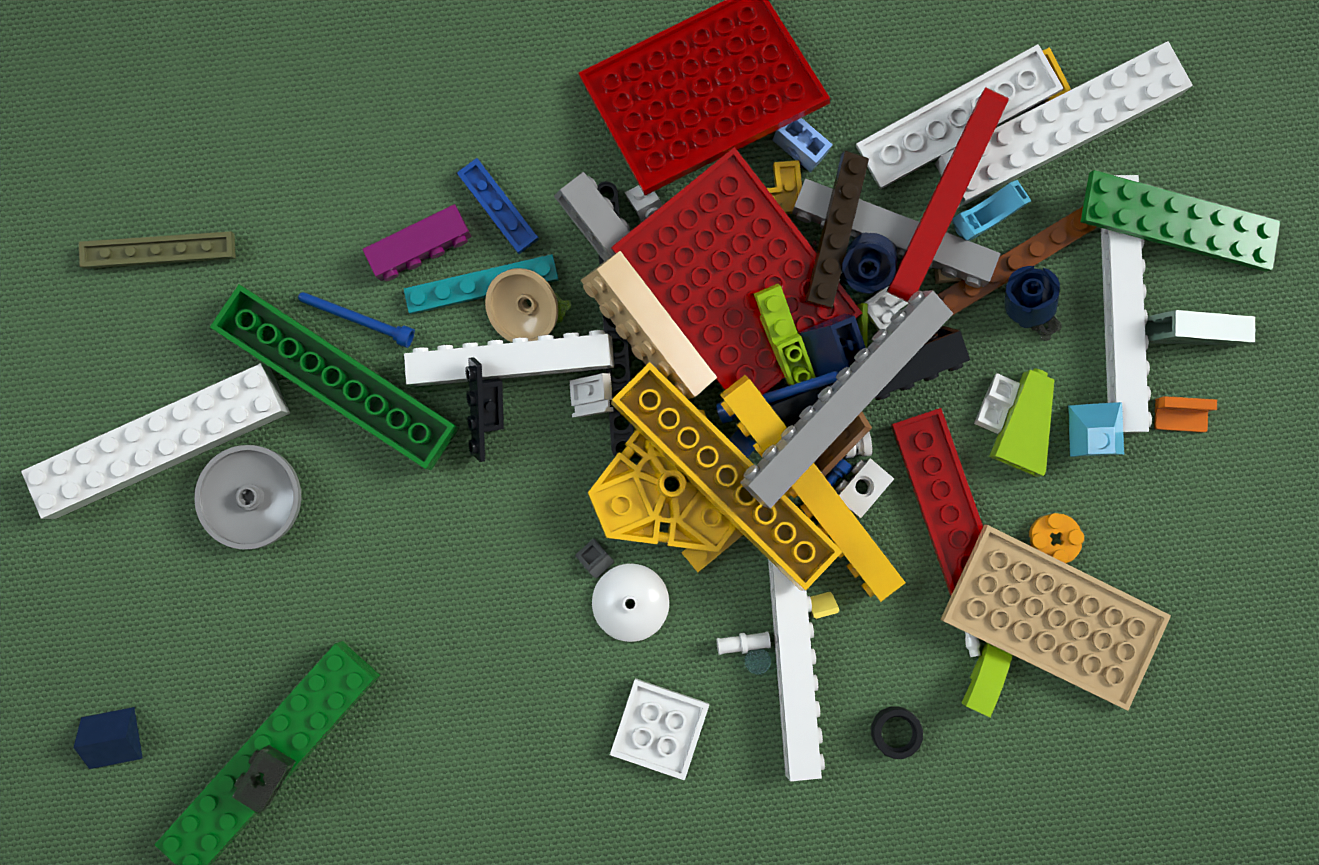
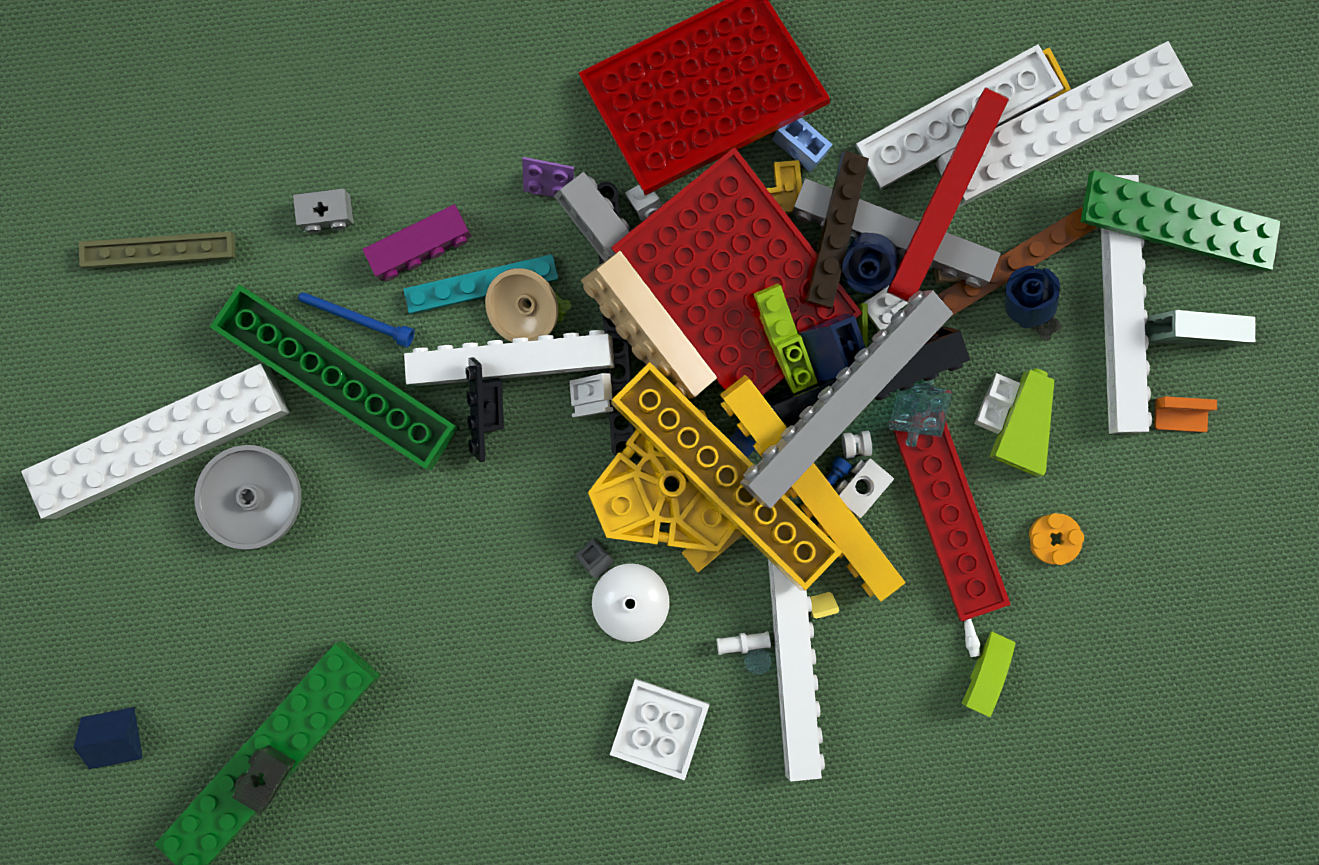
(311, 205): none -> light grey brick
(497, 206): blue plate -> none
(545, 177): none -> medium lavender hinge
(786, 392): blue piece -> none
(843, 444): medium nougat plate -> none
(915, 741): black tyre -> none
(920, 411): none -> clear light blue plate
(991, 211): medium azure arch -> none
(1055, 617): tan plate -> none
(1096, 429): medium azure slope -> none

